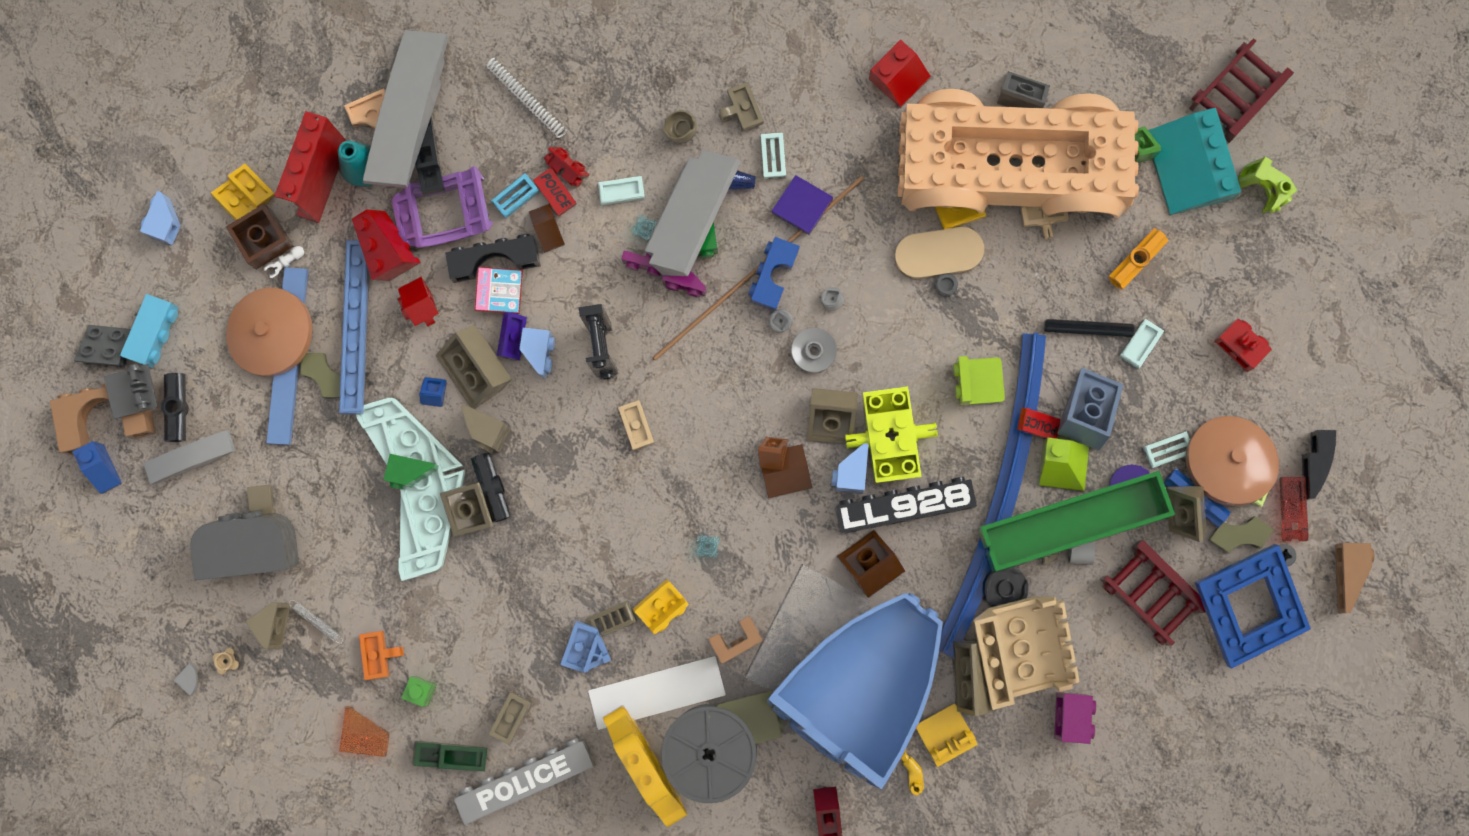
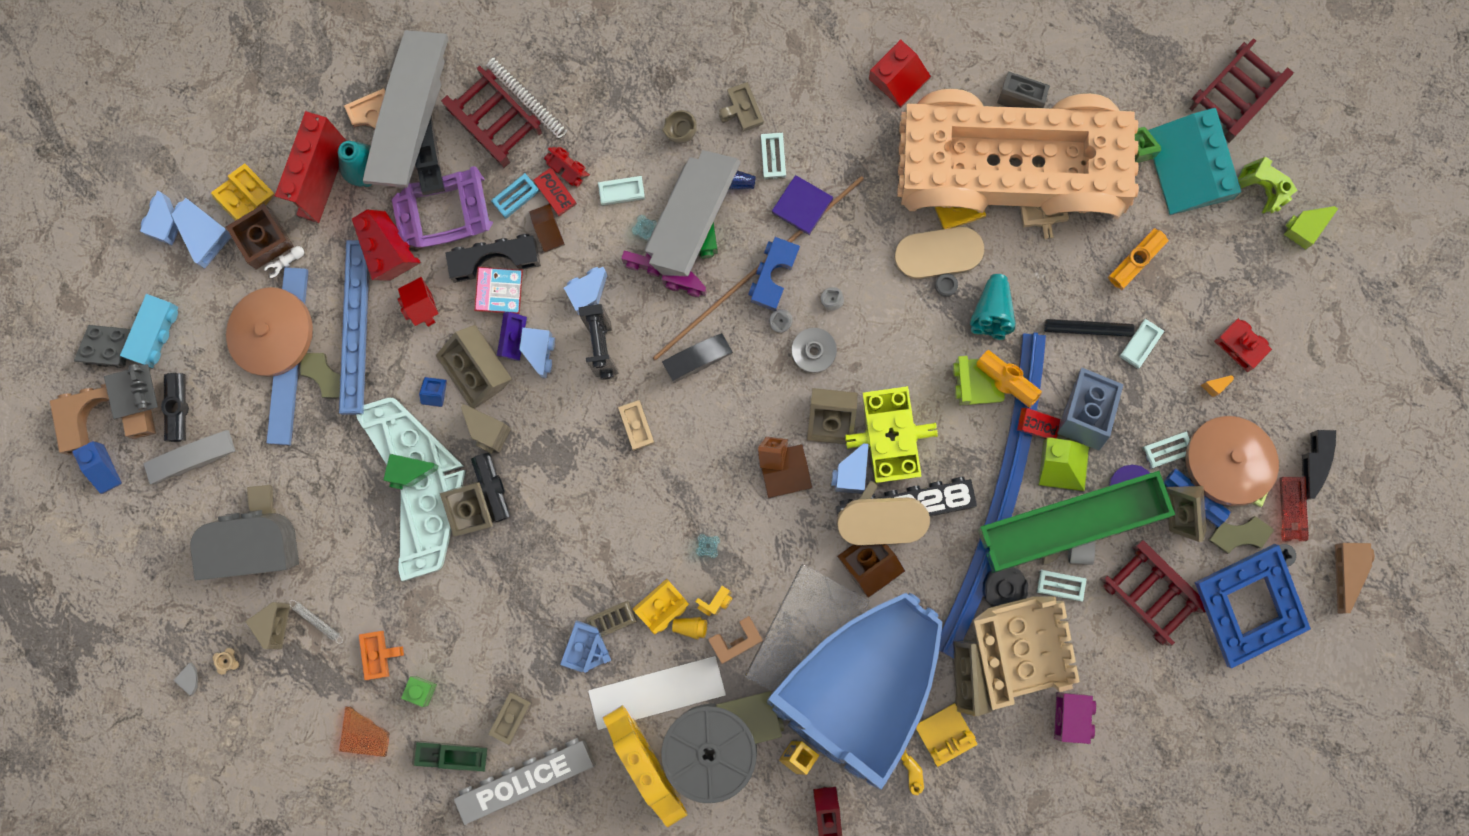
(200, 232): none -> light blue slope
(485, 137): none -> dark red fence
(587, 289): none -> light blue slope
(691, 627): none -> yellow cone
(697, 357): none -> black slope
(720, 601): none -> yellow bracket
(799, 757): none -> yellow brick
(869, 490): none -> dark tan tile
(883, 521): none -> tan tile
(994, 309): none -> teal cone
(1009, 378): none -> light orange piece
(1041, 582): none -> light aqua tile
(1216, 386): none -> light orange slope
(1309, 225): none -> lime slope

